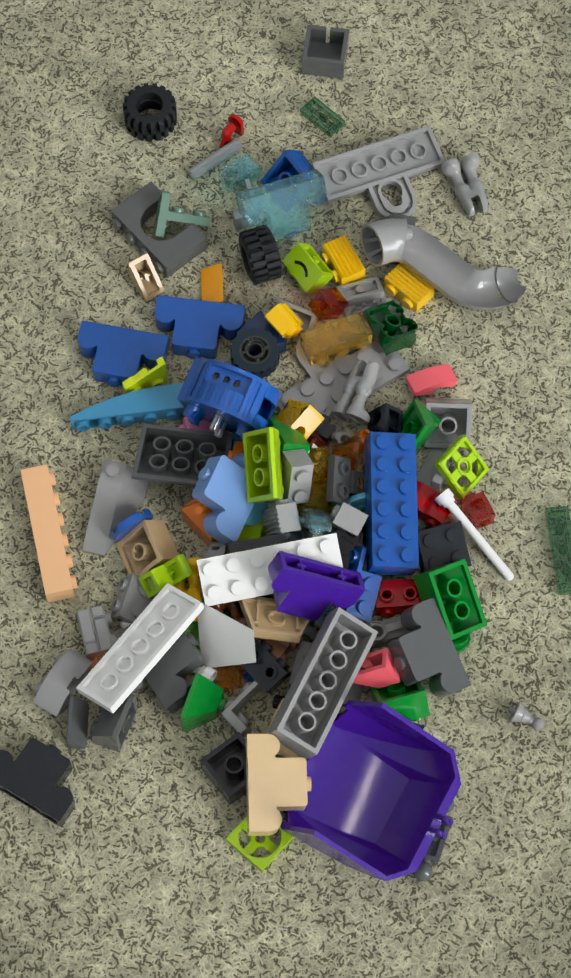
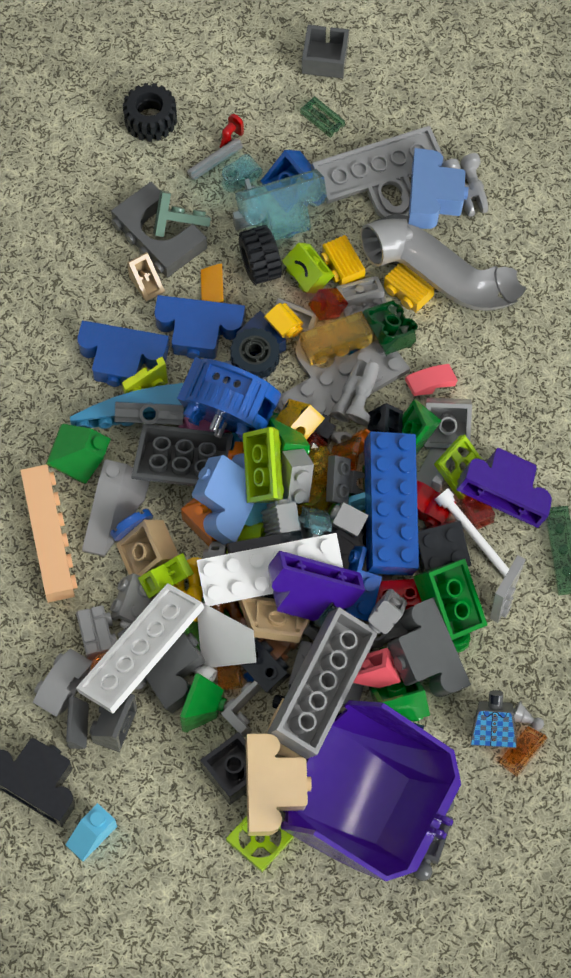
(77, 451): none -> green slope
(91, 832): none -> medium azure slope
(133, 413): none -> dark grey piece
(387, 612): none -> light grey brick
(434, 189): none -> medium blue brick
(494, 723): none -> torso
(506, 590): none -> light grey wing
(507, 485): none -> dark purple brick
(527, 747): none -> clear orange slope

